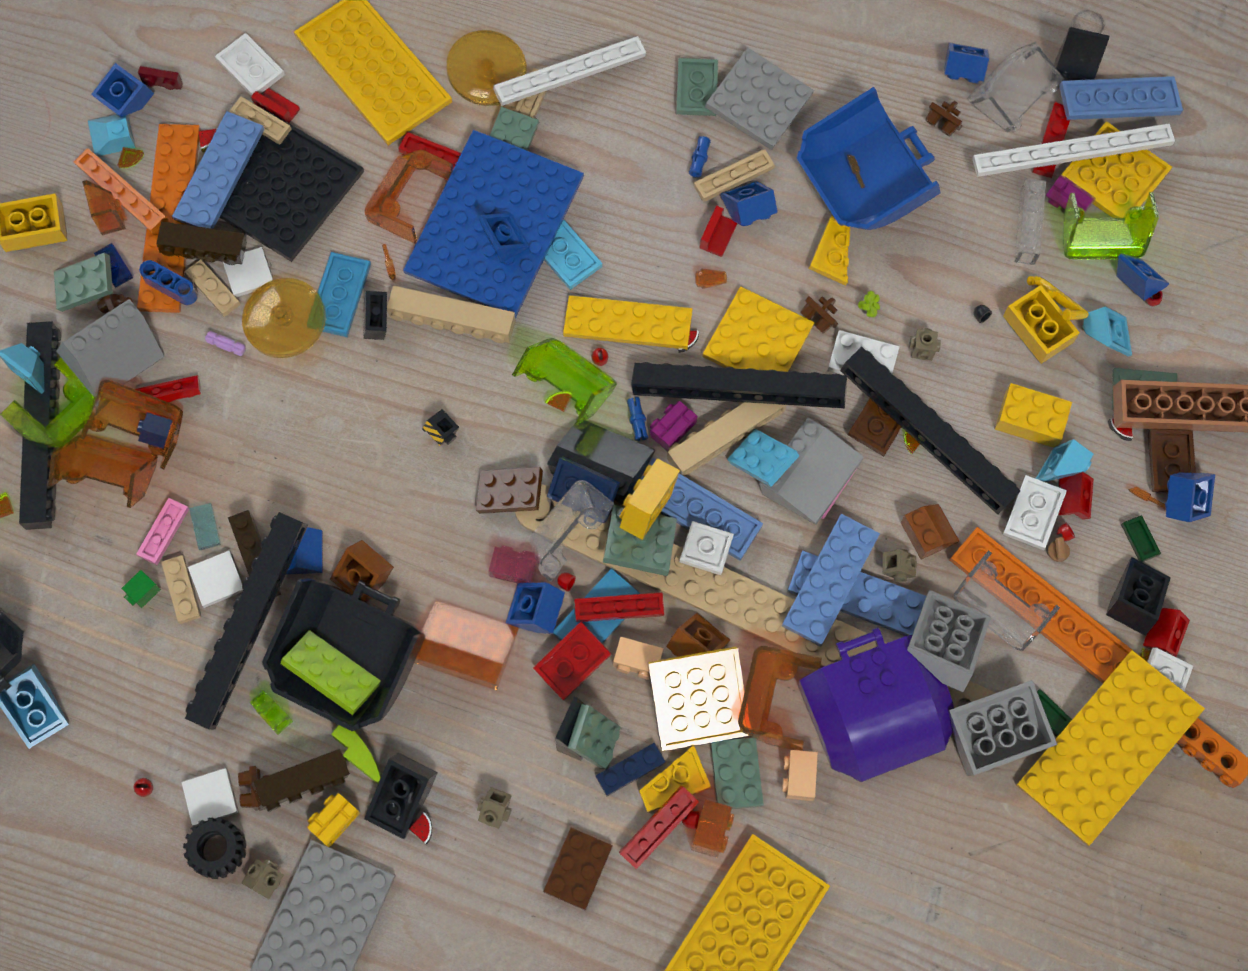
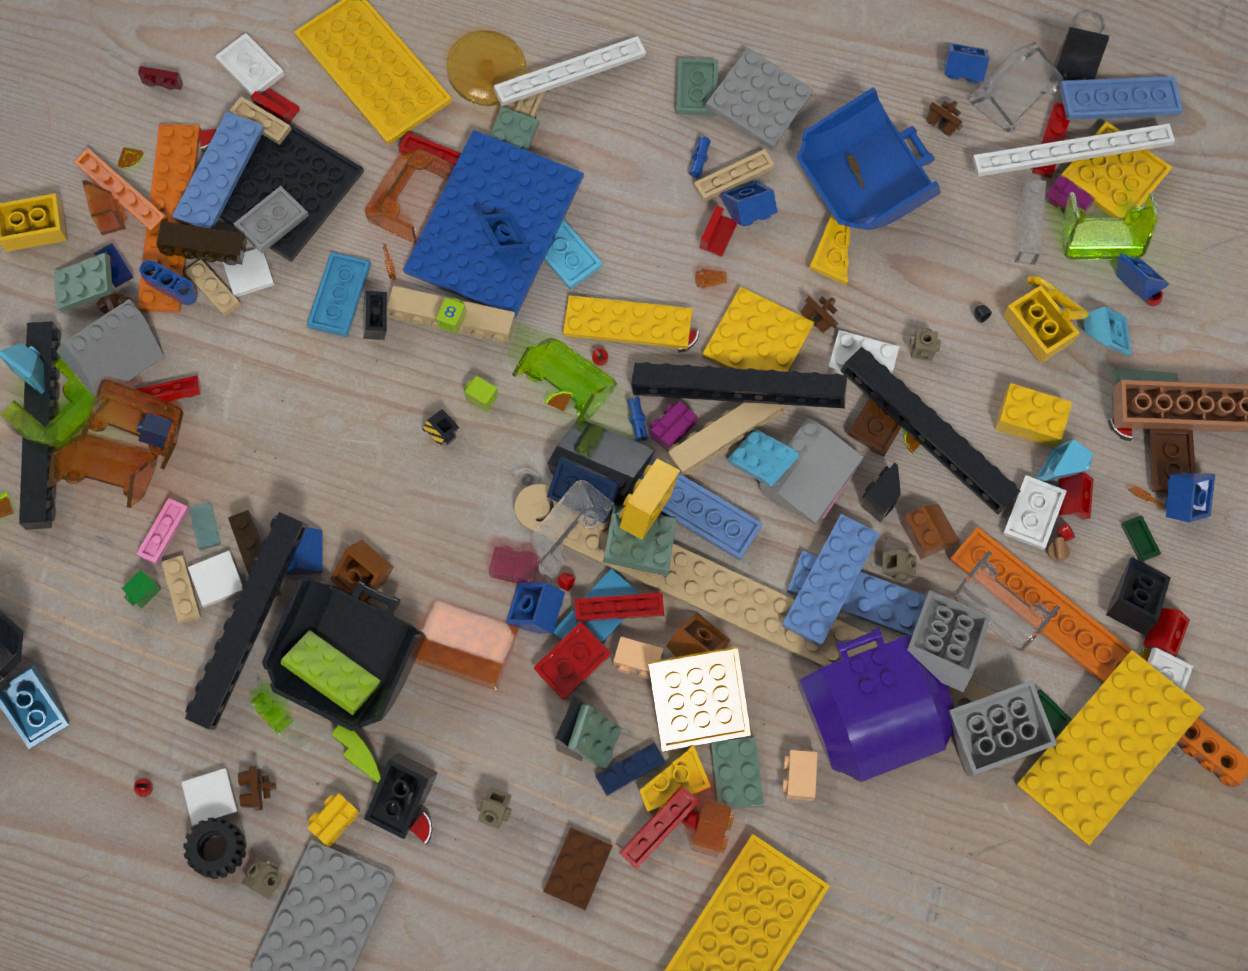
(111, 134): medium azure slope -> none
(122, 92): blue slope -> none
(225, 343): lavender axle -> none
(271, 219): none -> light grey tile
(283, 318): clear yellow dish -> none
(299, 780): dark brown brick -> none
(451, 315): none -> lime brick
(481, 393): none -> lime brick
(509, 490): plate -> none
(706, 548): white tile -> none
(766, 667): clear orange windscreen -> none
(870, 304): lime plant -> none
(883, 494): none -> black slope

